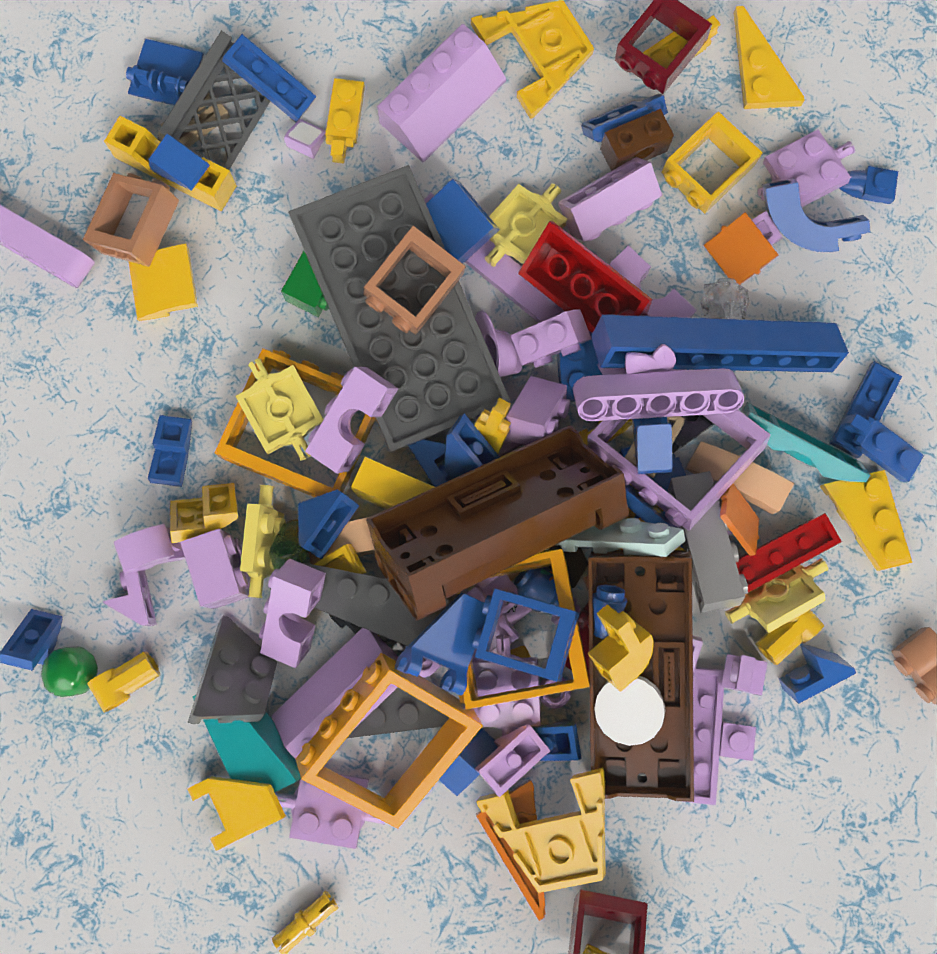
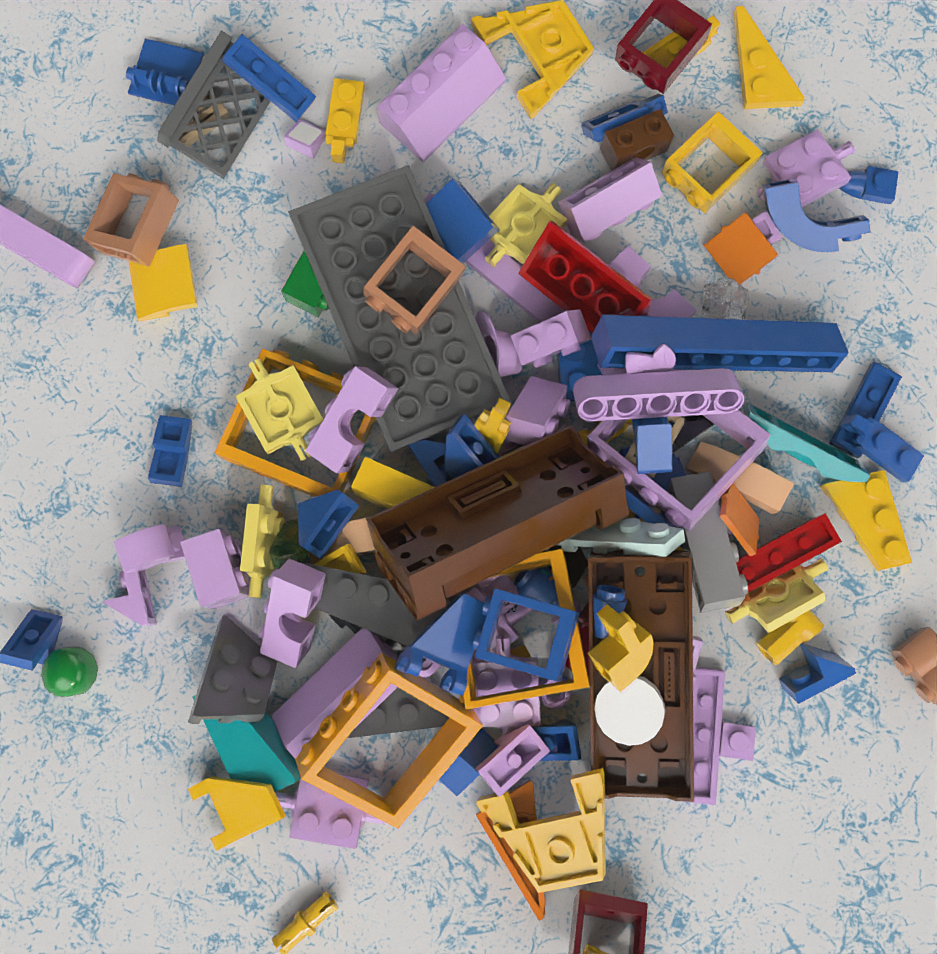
(117, 684): yellow piece -> none
(135, 146): yellow arch -> none
(177, 163): blue slope -> none
(204, 514): yellow slope -> none
(744, 674): lavender brick -> none

